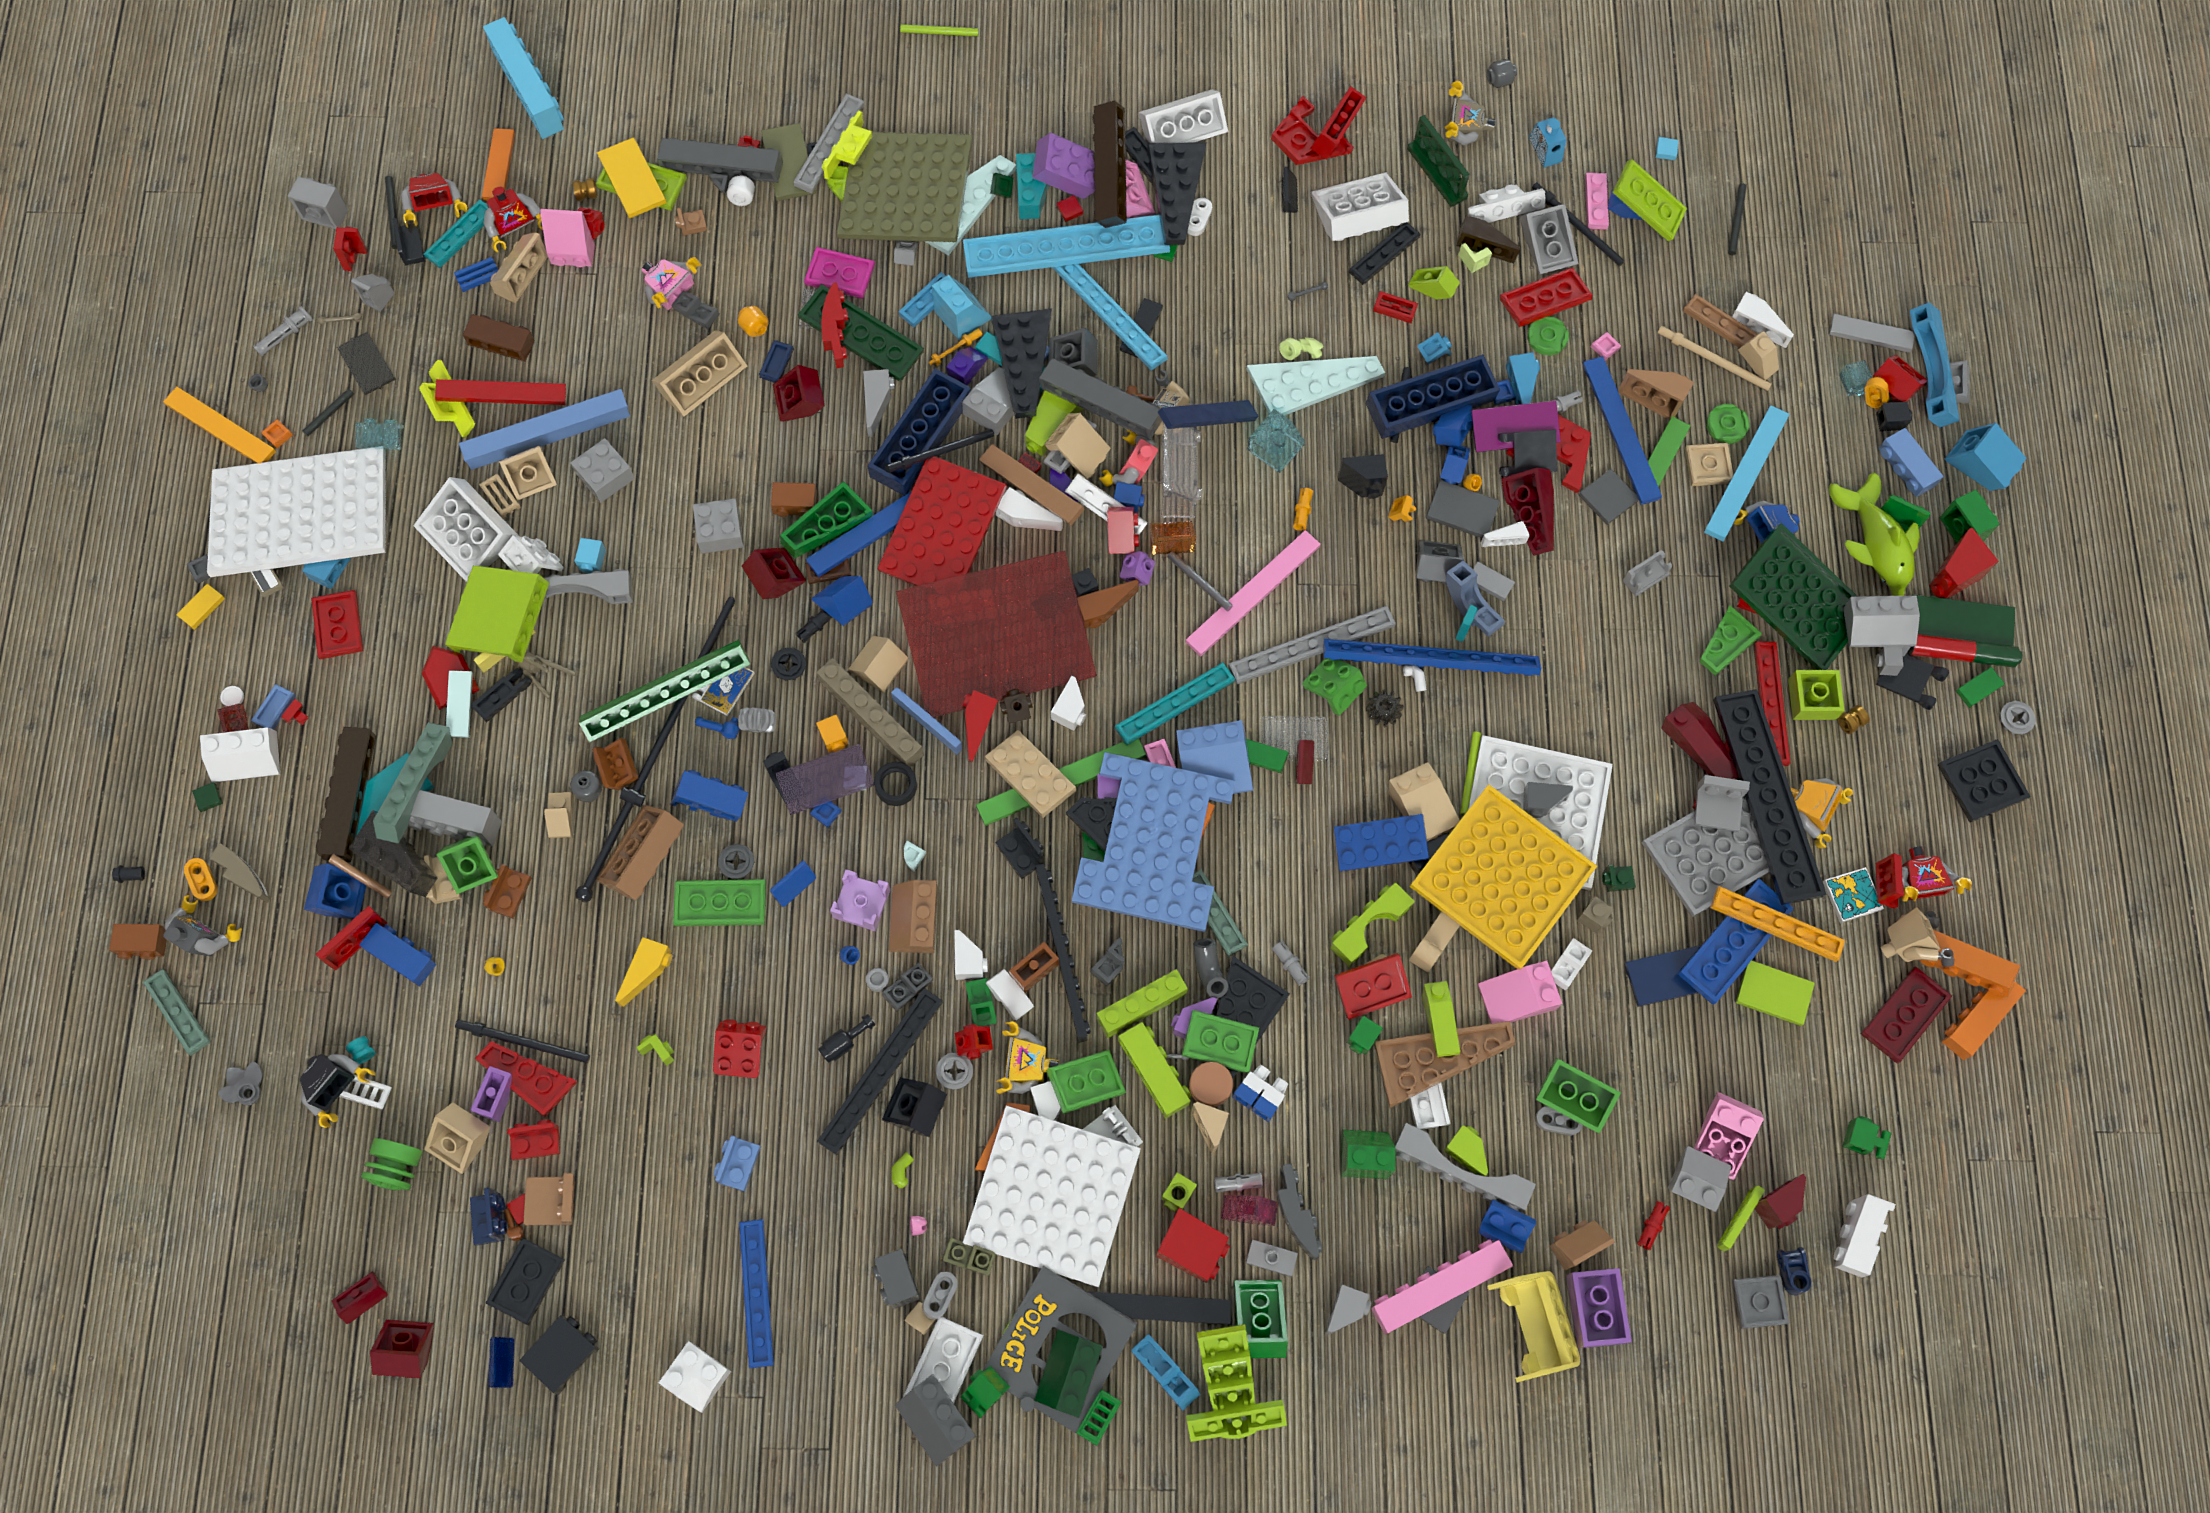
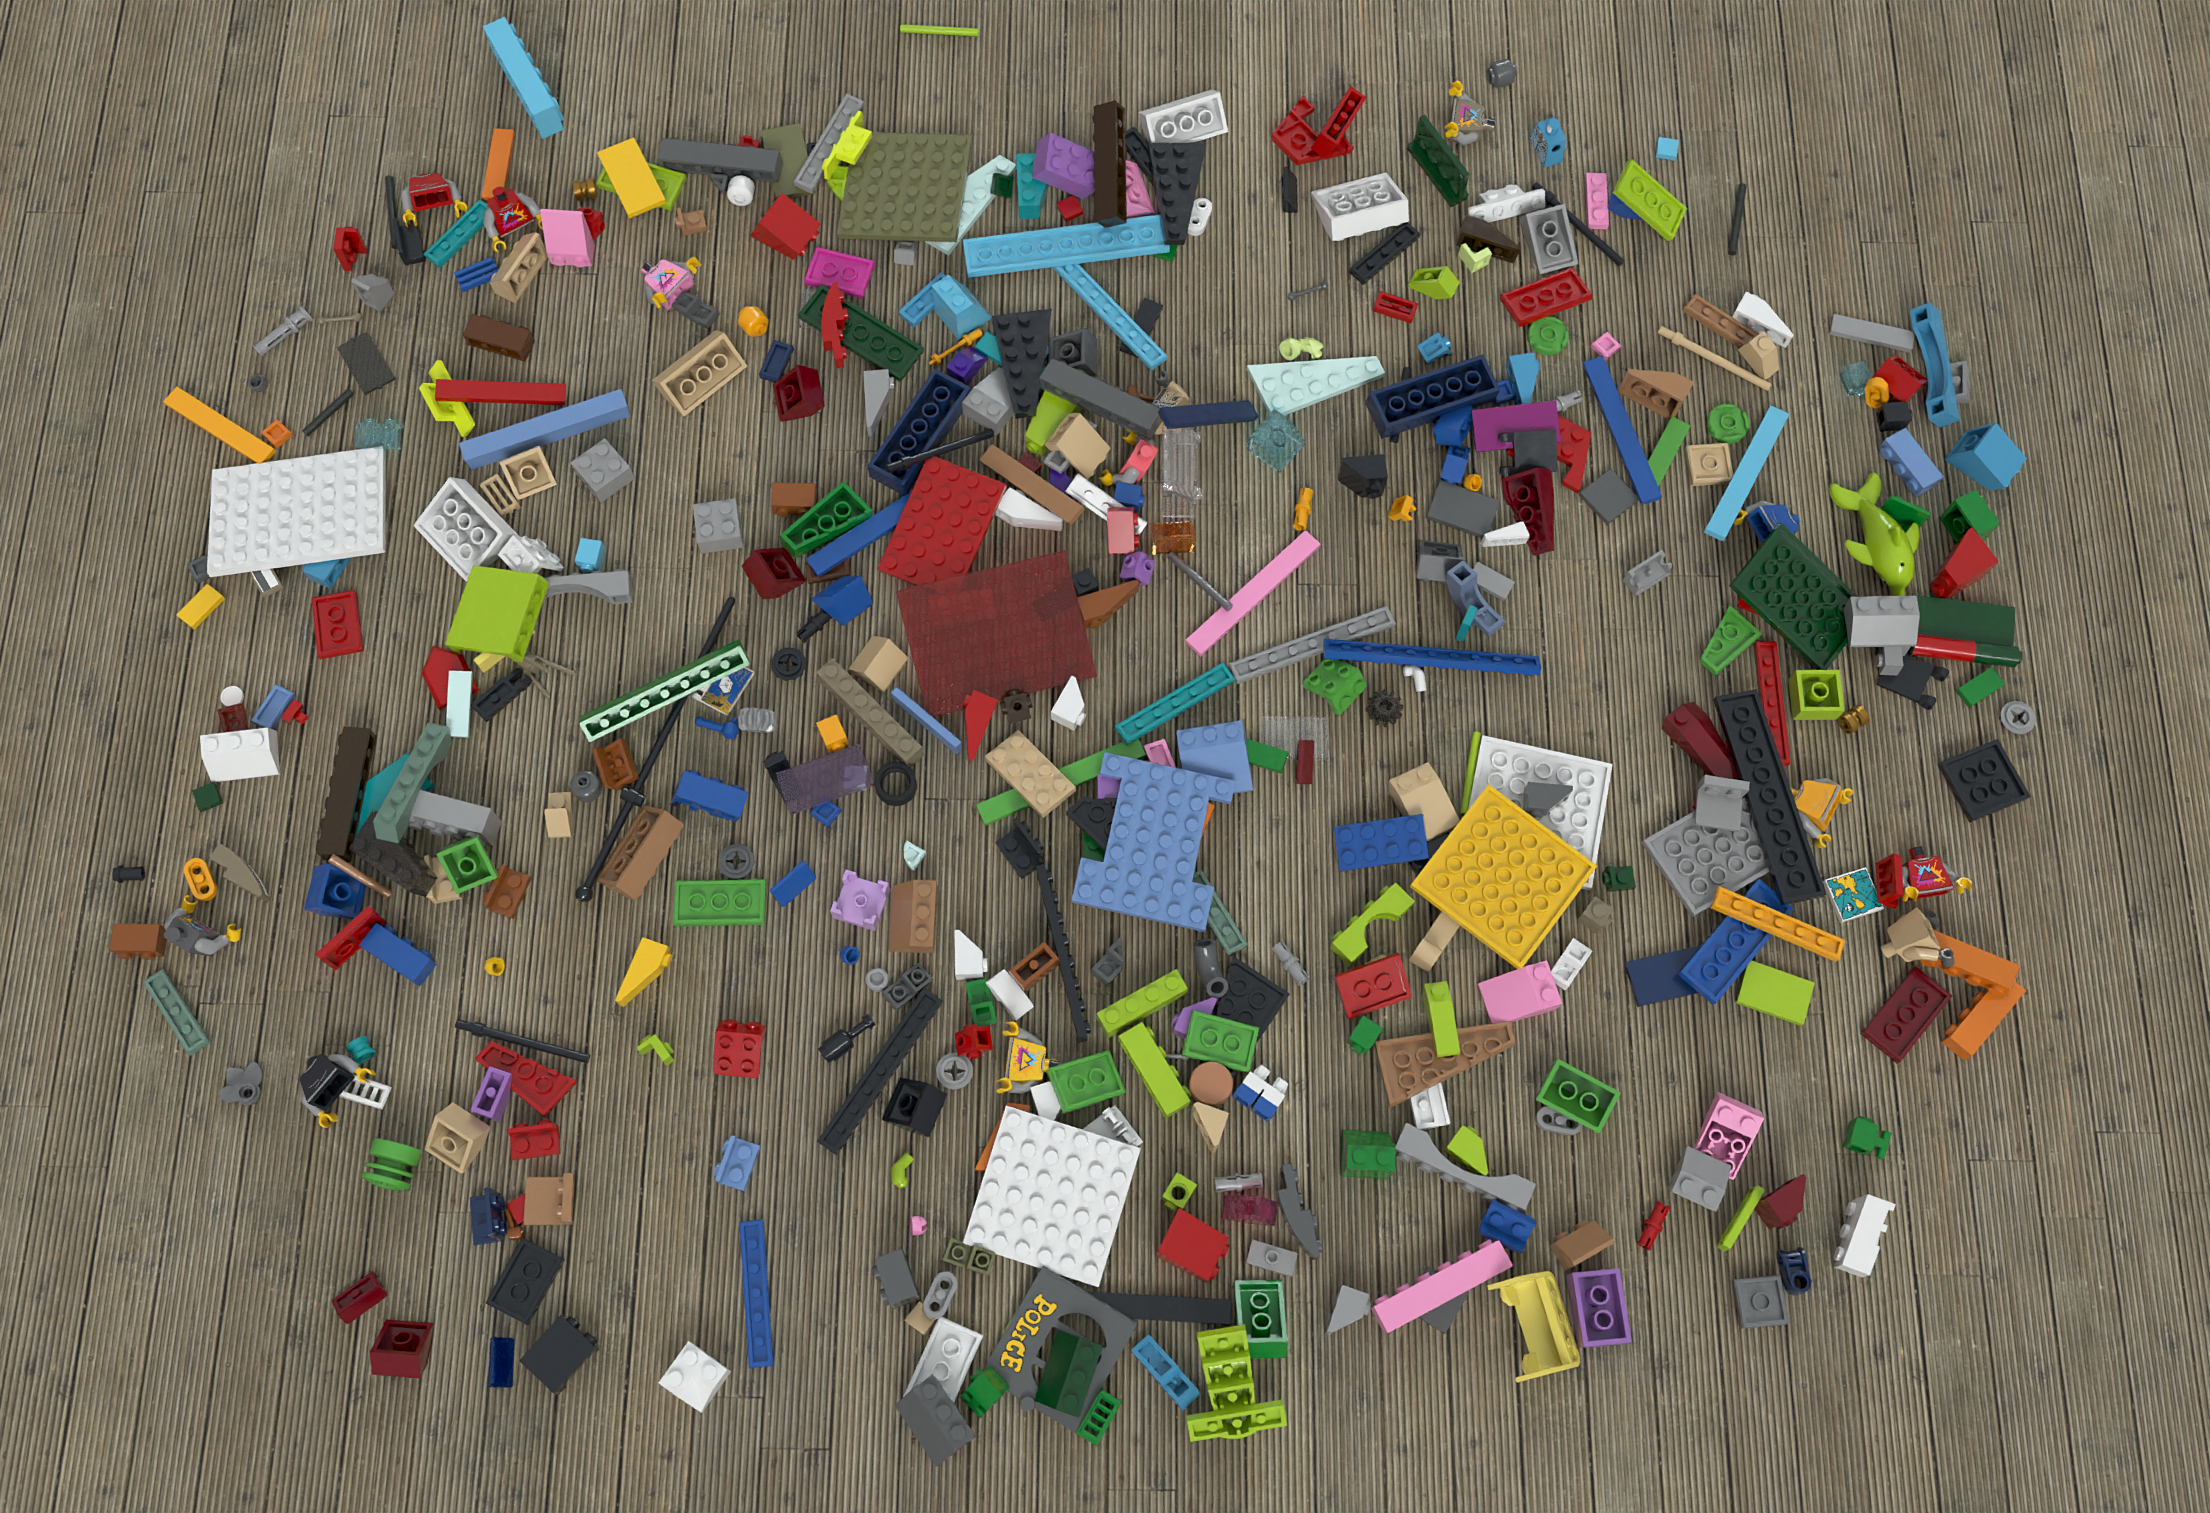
(318, 202): light grey brick -> none
(786, 228): none -> red slope

